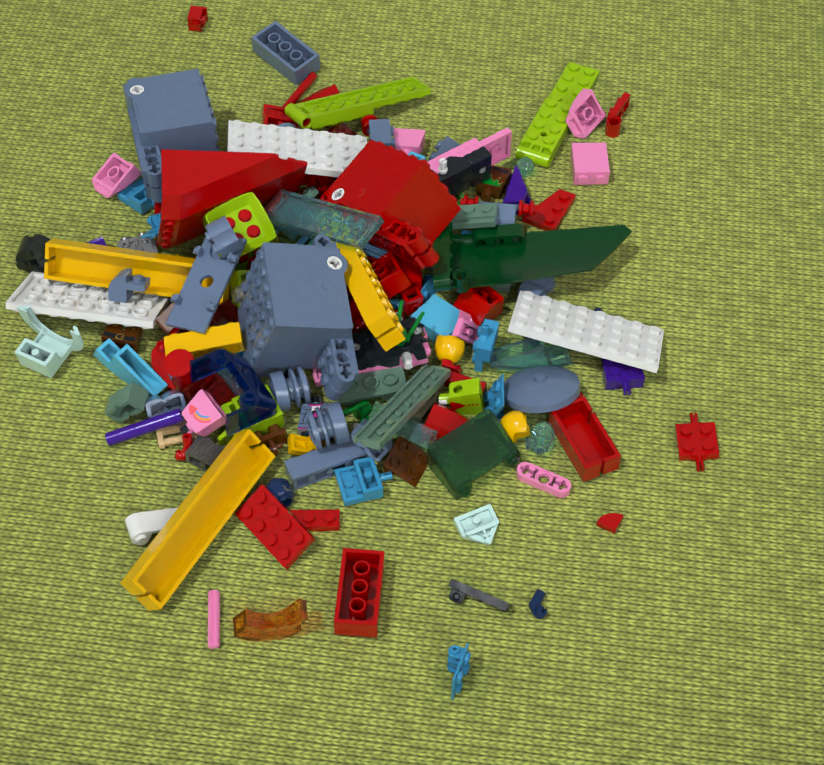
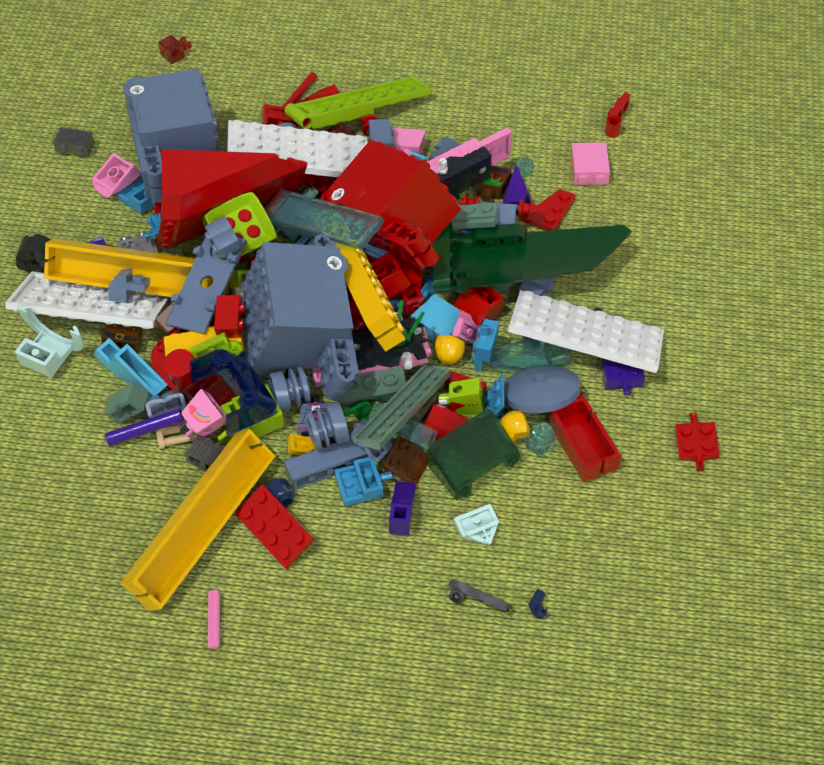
(73, 141): none -> flat silver brick
(143, 524): white door -> none
(173, 49): none -> clear red brick
(187, 441): red arm -> none
(197, 18): red brick -> none
(218, 342): none -> lime hinge
(229, 315): none -> red brick
(270, 626): clear orange arch -> none
(273, 440): reddish brown hips -> none
(285, 52): sand blue brick -> none
(318, 519): red plate -> none
(359, 592): red brick -> none
(401, 508): none -> dark purple slope
(448, 364): red tile -> none
(459, 665): dark azure hinge -> none
(540, 472): bright pink beam -> none
(549, 124): lime hinge -> none
(584, 114): bright pink slope -> none
(610, 521): red tile -> none

